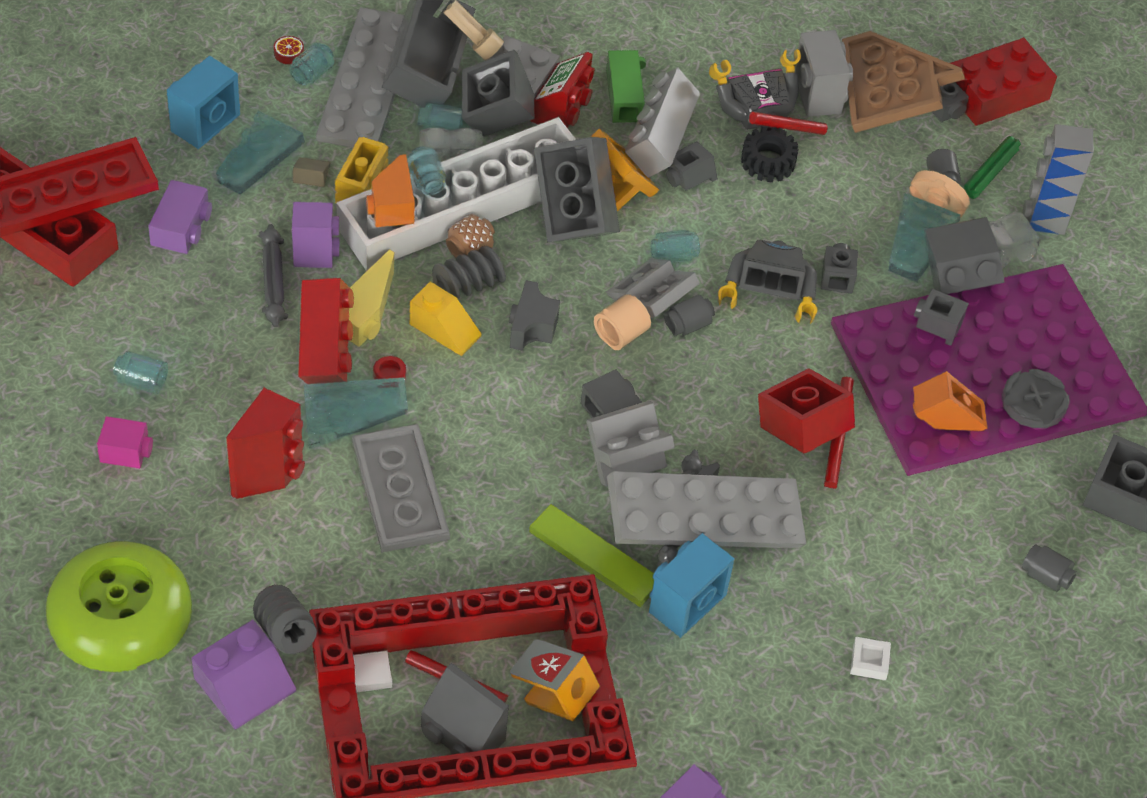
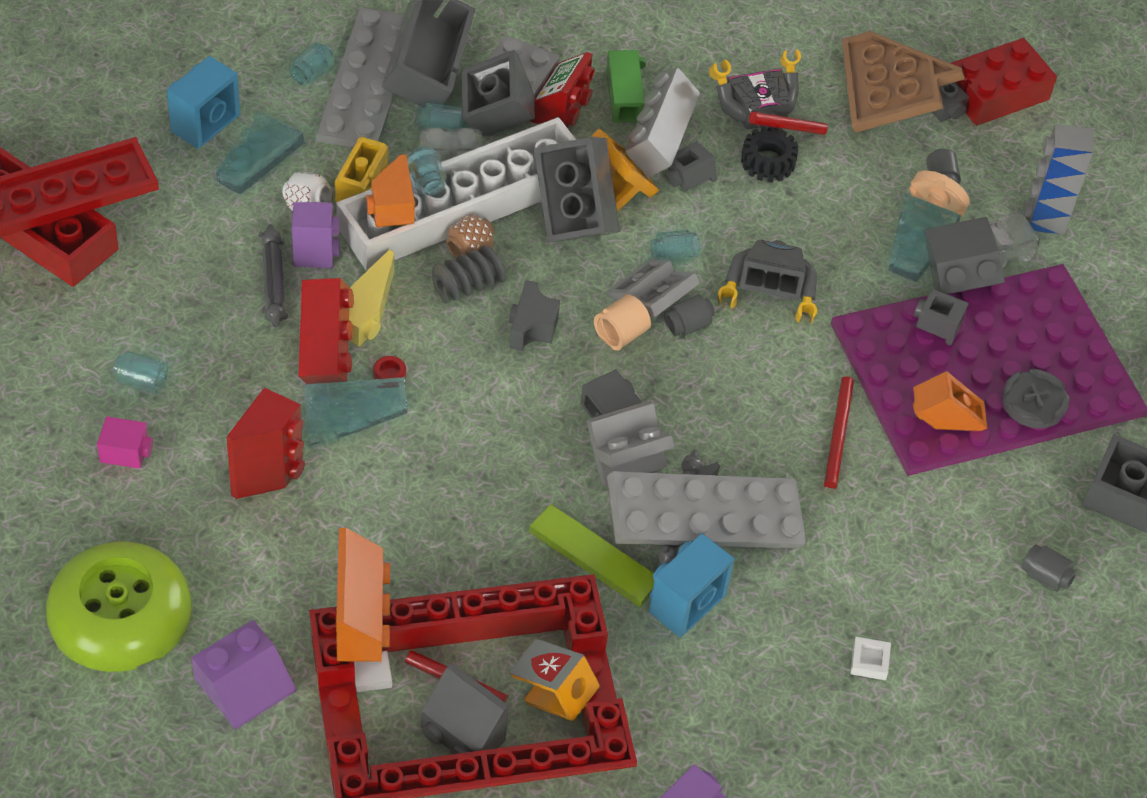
(179, 217): medium lavender brick -> none
(284, 619): dark grey piece -> none
(287, 49): red tile -> none
(306, 188): none -> white head
(310, 172): dark tan slope -> none
(361, 599): none -> orange slope
(400, 488): light grey tile -> none
(443, 319): yellow slope -> none
(485, 41): tan piece -> none
(806, 410): red brick -> none
(823, 73): light grey brick -> none
(839, 262): dark grey brick -> none
(991, 167): green axle -> none

